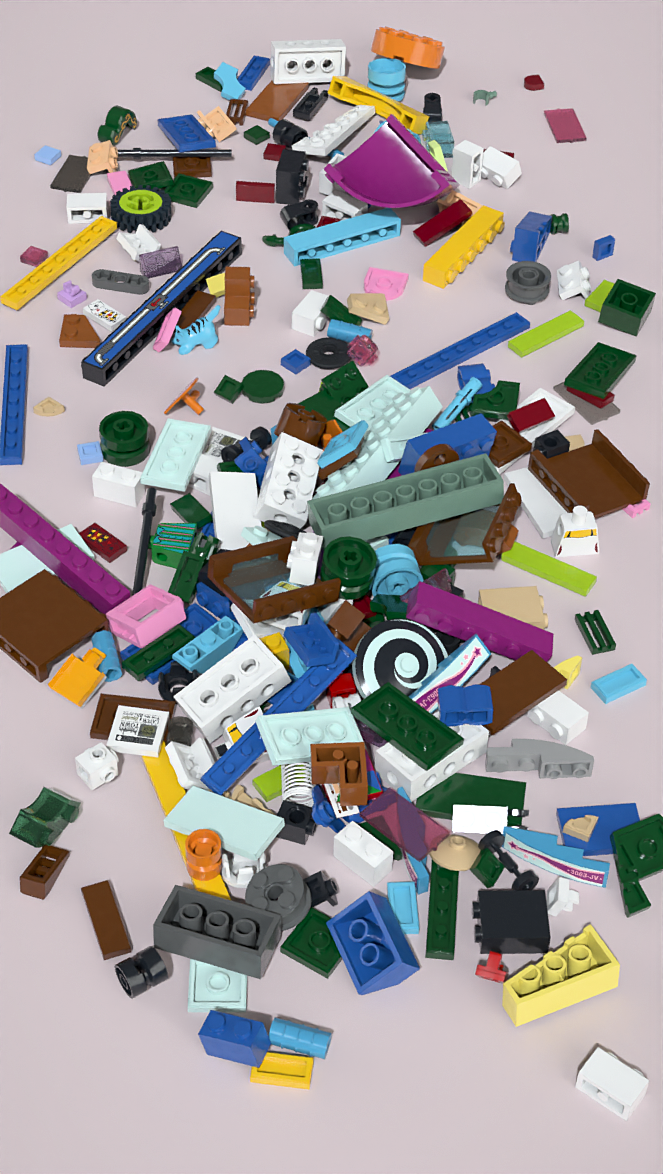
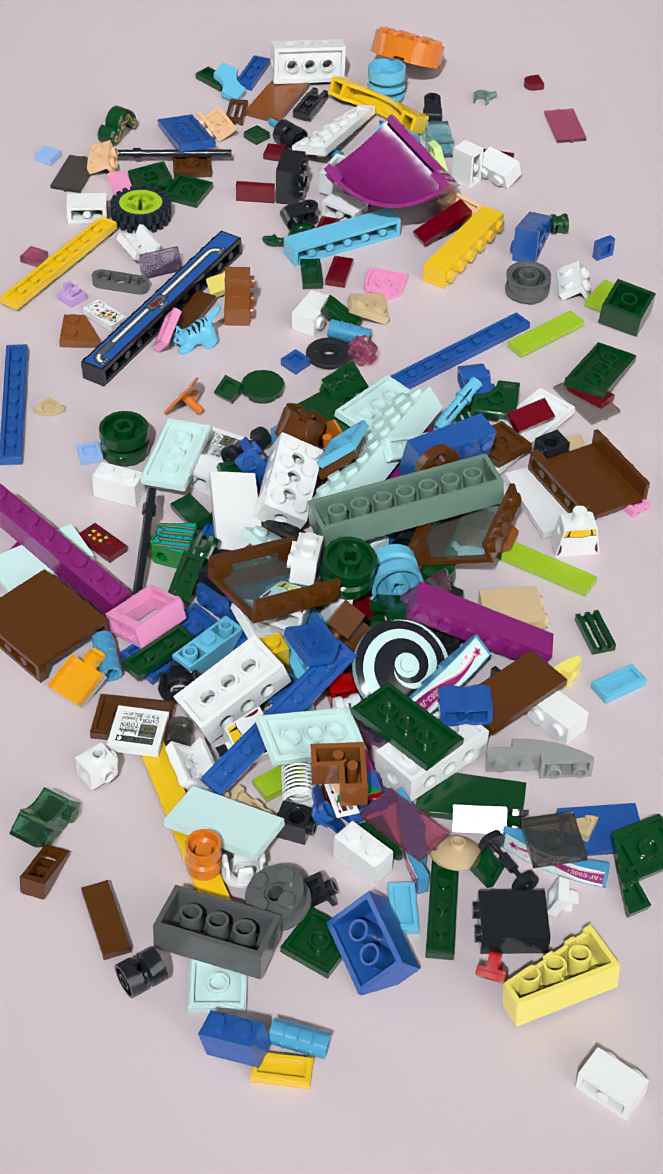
(339, 271): none -> dark red tile
(553, 839): none -> clear smoke tile

